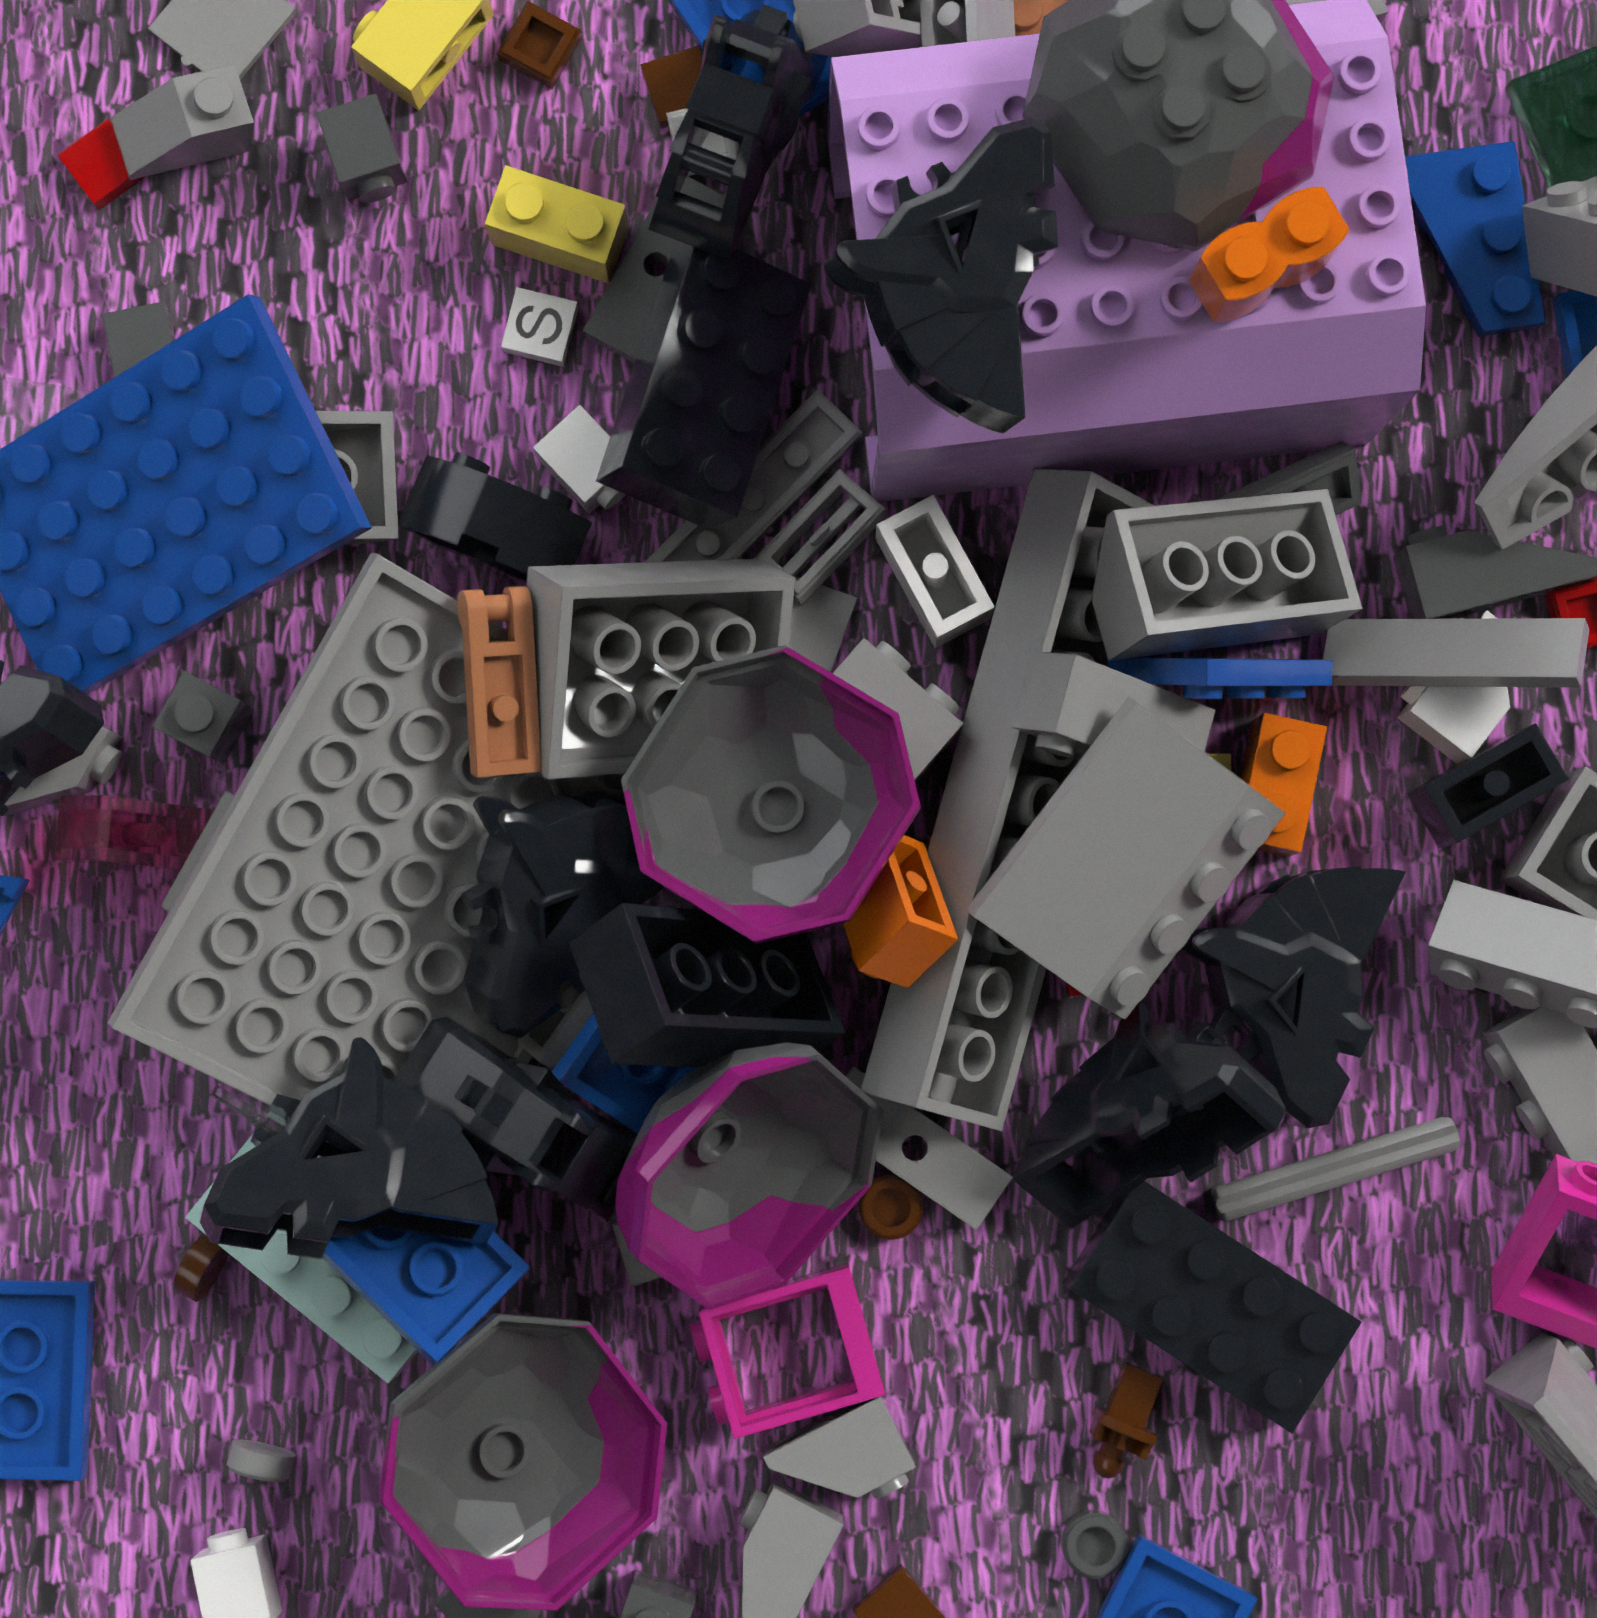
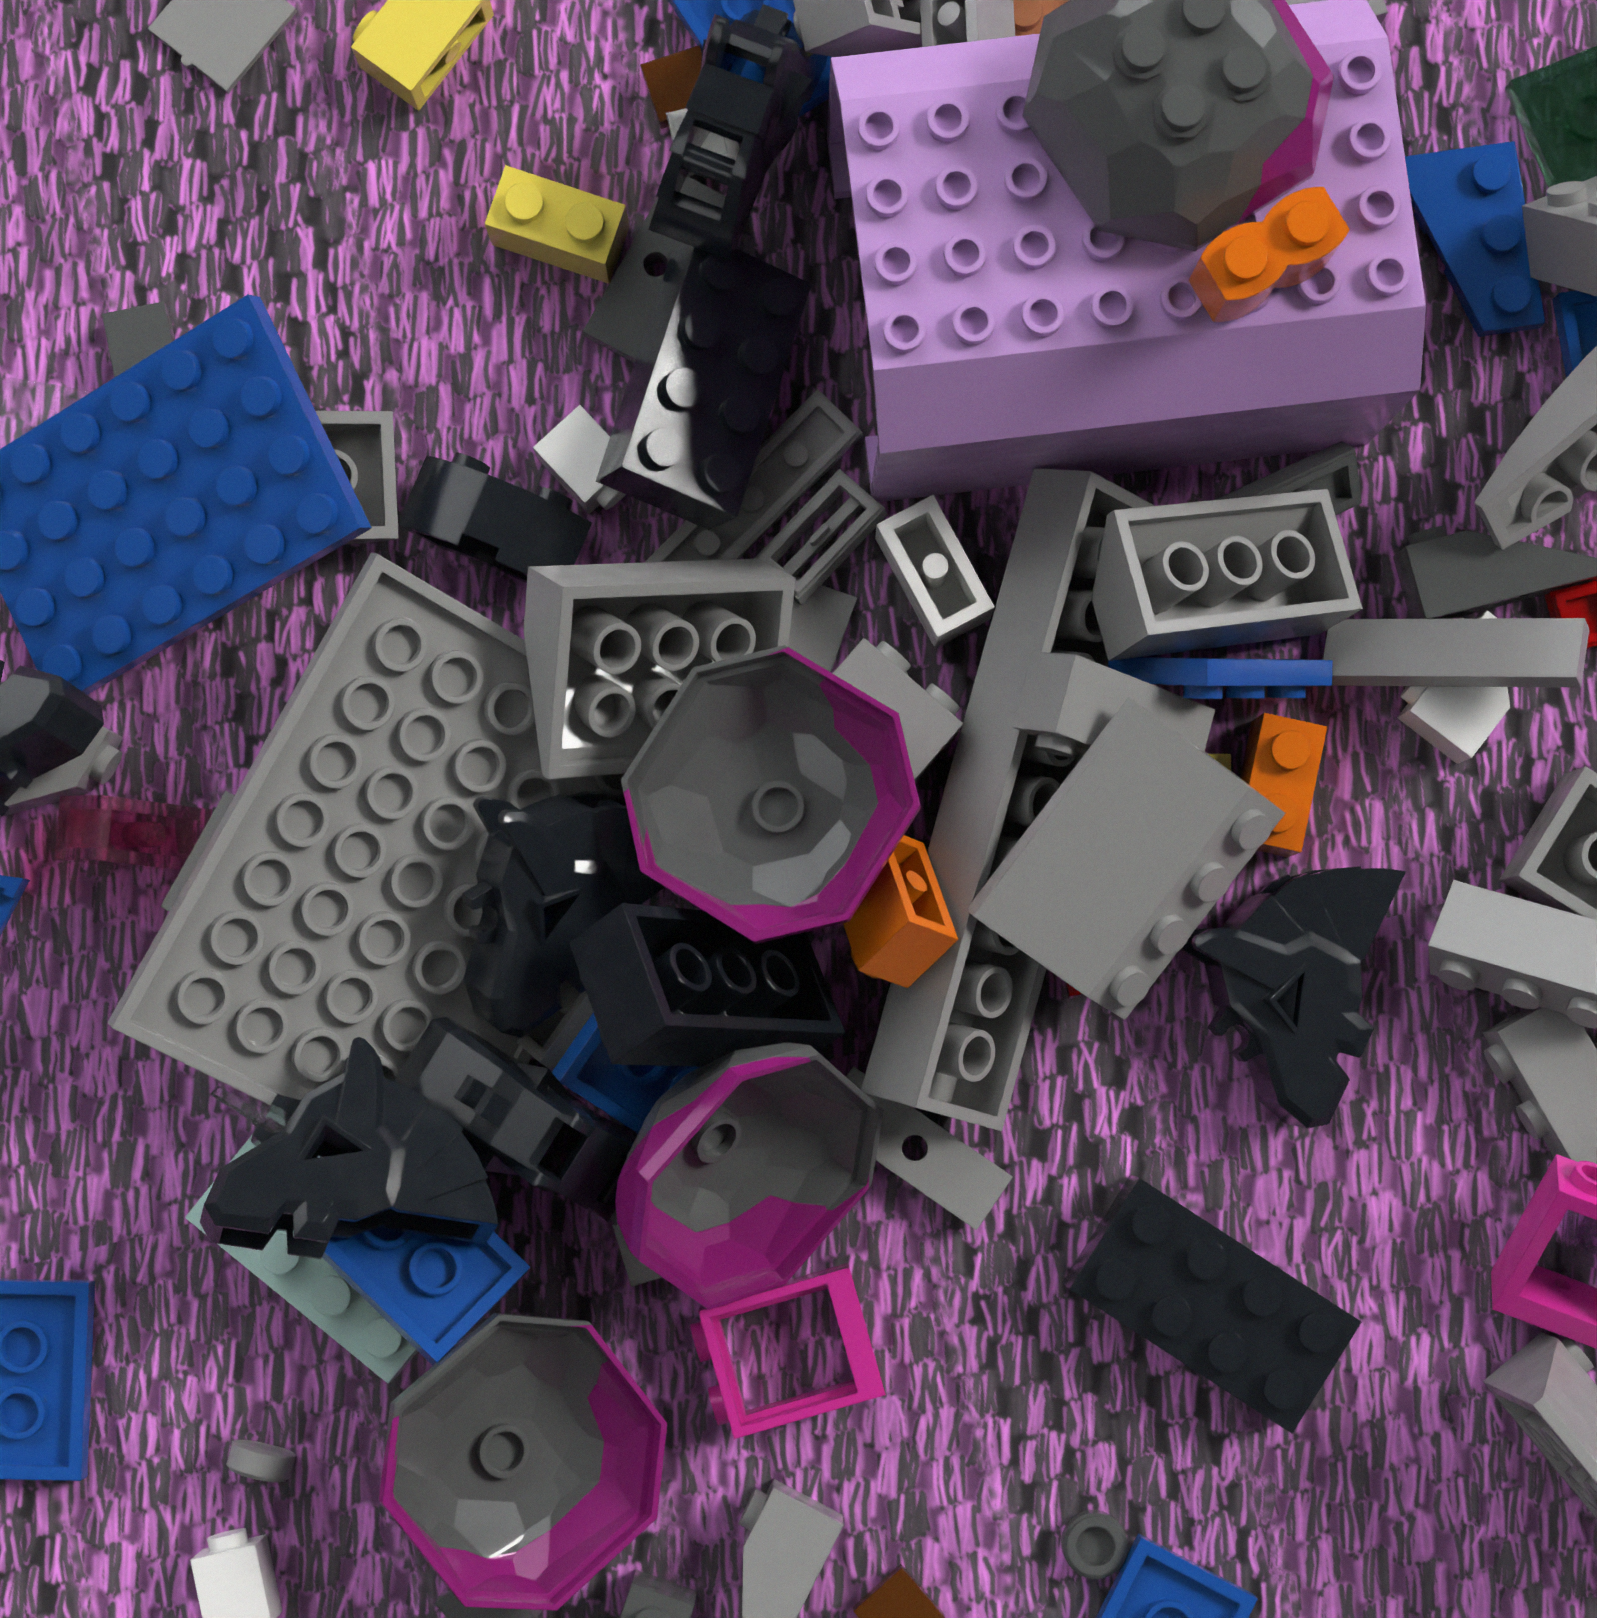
(98, 165): red tile -> none
(185, 123): light grey slope -> none
(200, 1268): reddish brown tile -> none
(203, 717): dark grey brick -> none
(362, 149): dark grey brick -> none
(500, 683): nougat plate -> none
(539, 44): reddish brown tile -> none
(539, 326): white tile -> none
(846, 1451): light grey slope -> none
(891, 1207): reddish brown tile -> none
(953, 307): black animal -> none
(1124, 1420): reddish brown piece -> none
(1142, 1112): black animal -> none
(1335, 1168): light grey axle -> none
(1487, 786): black brick -> none

